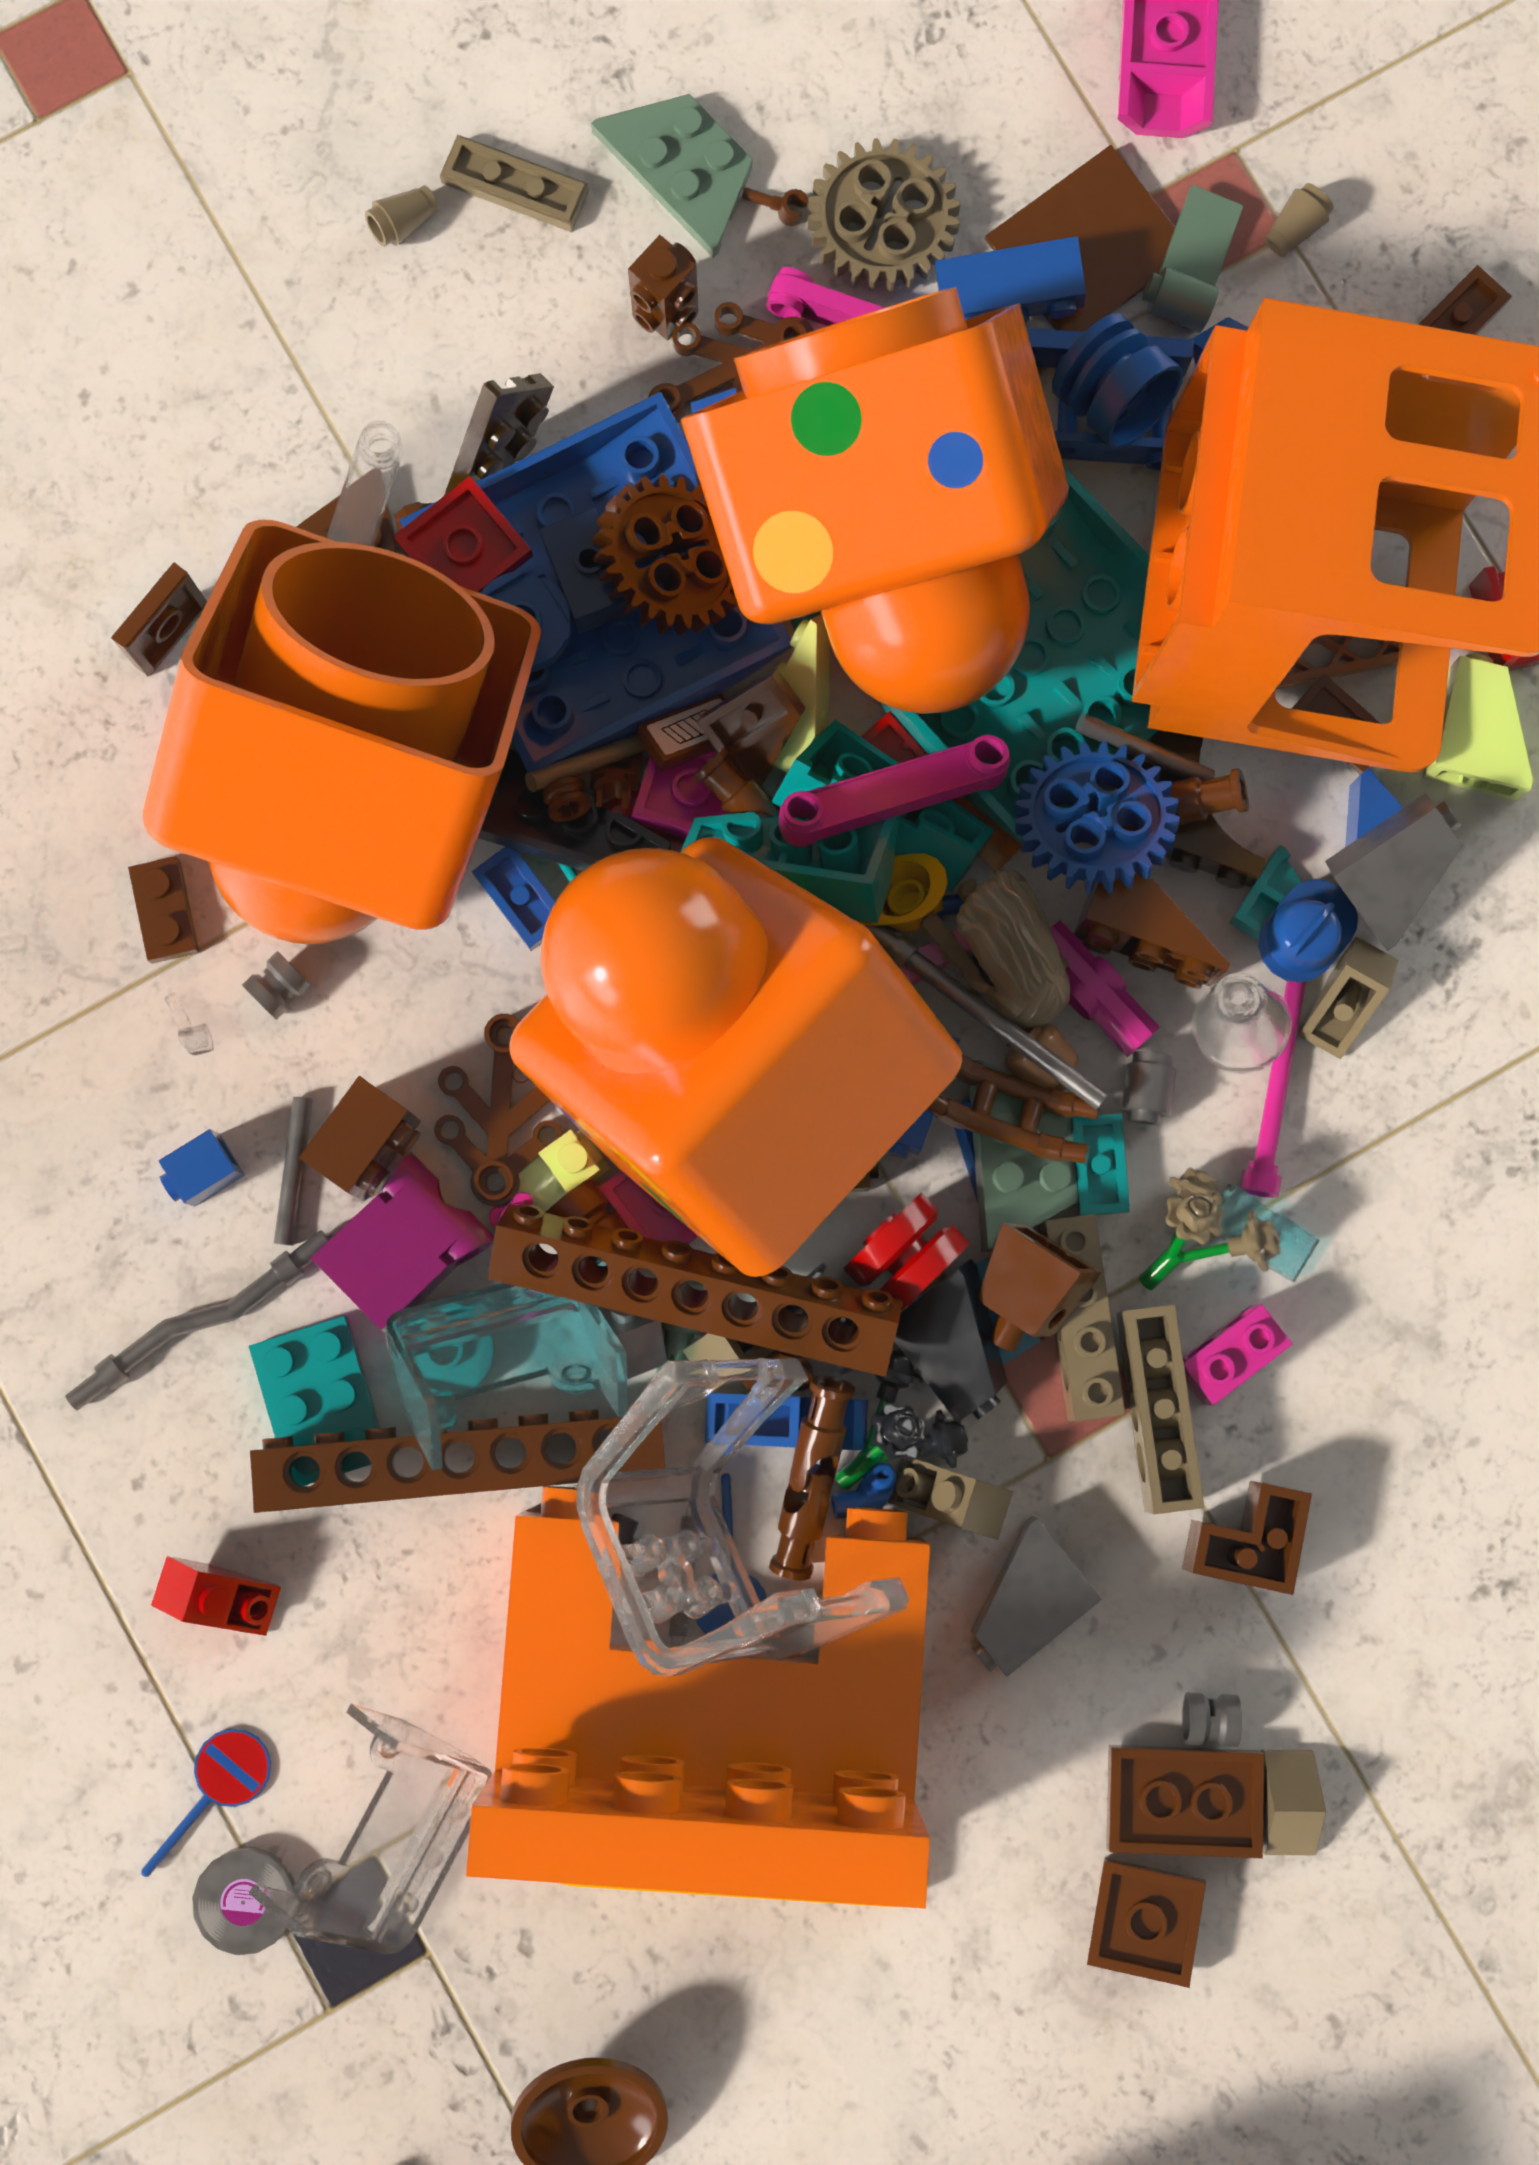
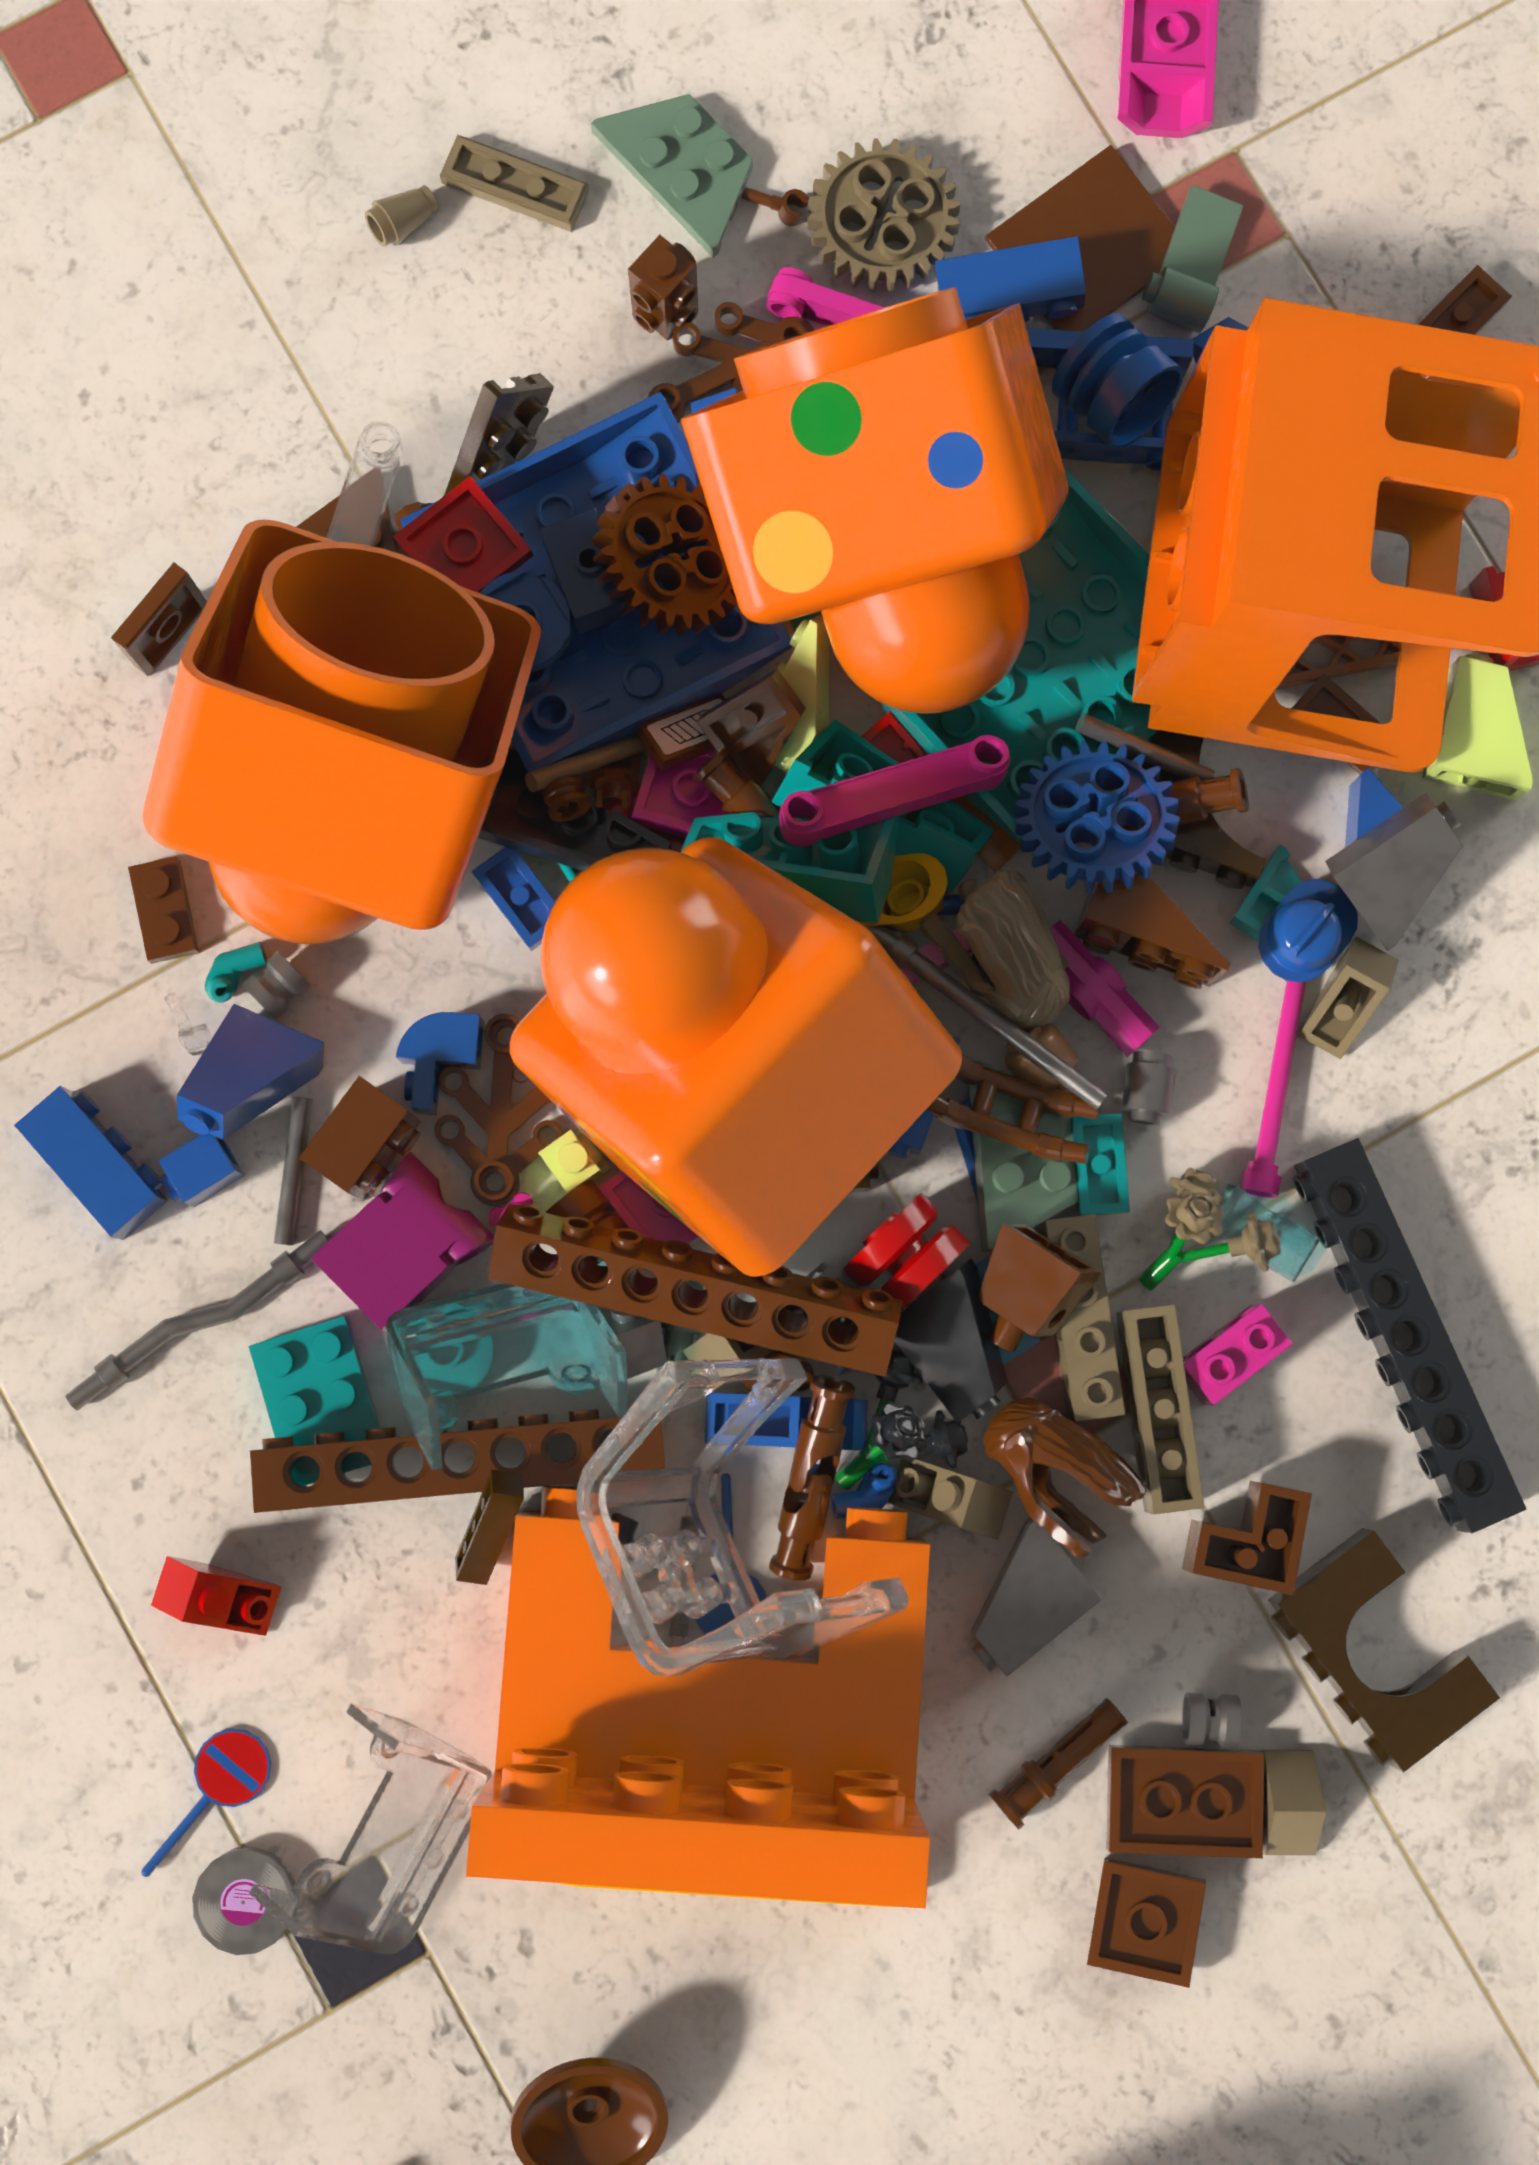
(92, 1161): none -> blue brick
(229, 968): none -> teal arm
(246, 1072): none -> blue slope
(434, 1043): none -> blue brick
(489, 1527): none -> dark brown piece
(1034, 1437): none -> reddish brown hair
(1041, 1778): none -> reddish brown pin
(1241, 1024): clear cone -> none
(1299, 219): dark tan cone -> none
(1399, 1722): none -> dark brown arch
(1494, 1490): none -> black brick

